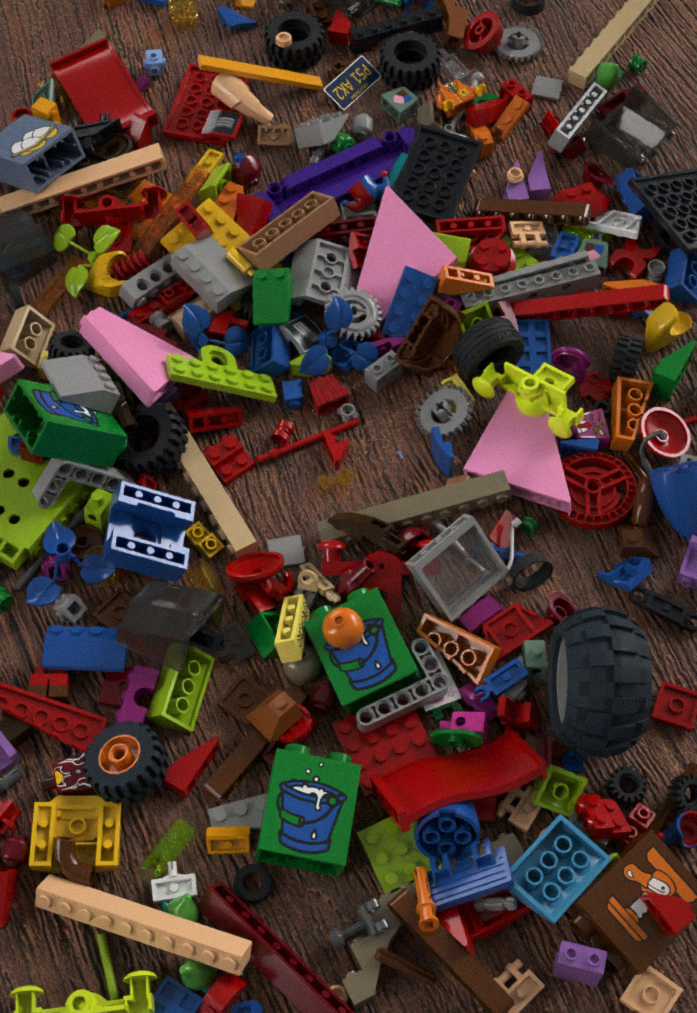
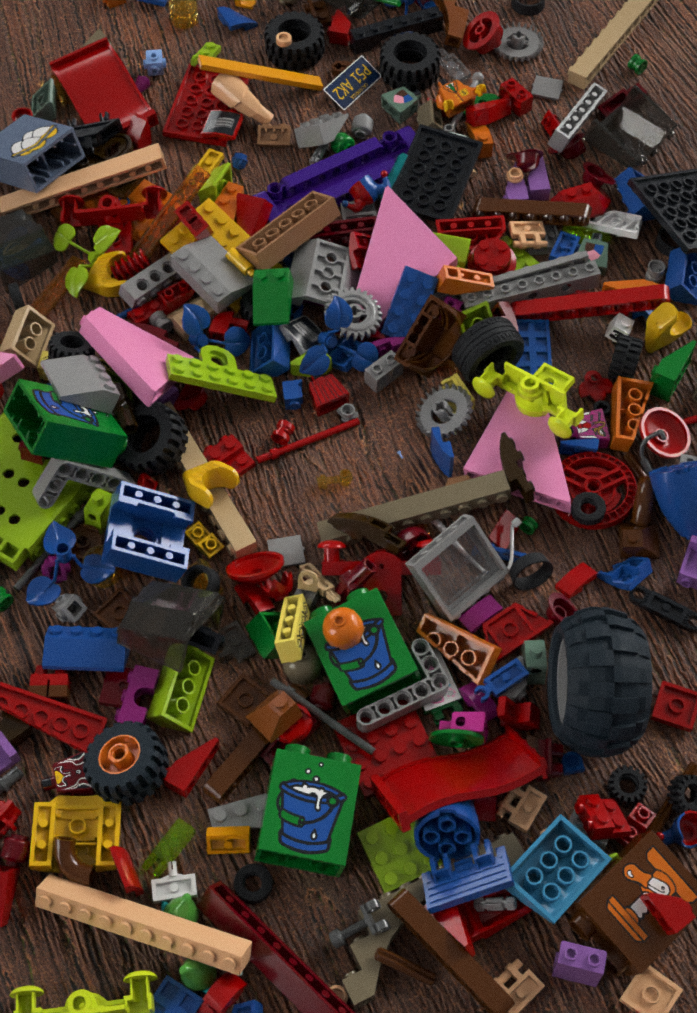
(13, 444): blue tile -> none
(46, 110): light orange brick -> none
(107, 965): lime bar -> none
(126, 870): none -> red slope
(194, 571): none -> black tyre
(207, 477): none -> yellow animal
(209, 49): none -> lime hinge
(211, 418): red slope -> none
(247, 172): dark red cylinder -> none
(323, 716): none -> dark grey bar
(335, 450): red slope -> none
(425, 907): orange pin -> none
(510, 117): orange hinge -> none
(513, 467): none -> dark brown slope
(527, 159): none -> dark red piece
(558, 790): lime slope -> none
(571, 362): magenta piece -> none
(575, 579): none -> red slope
(588, 519): none -> black tyre
(608, 75): bright green hat -> none
(619, 325): none -> white brick
(633, 258): red piece -> none

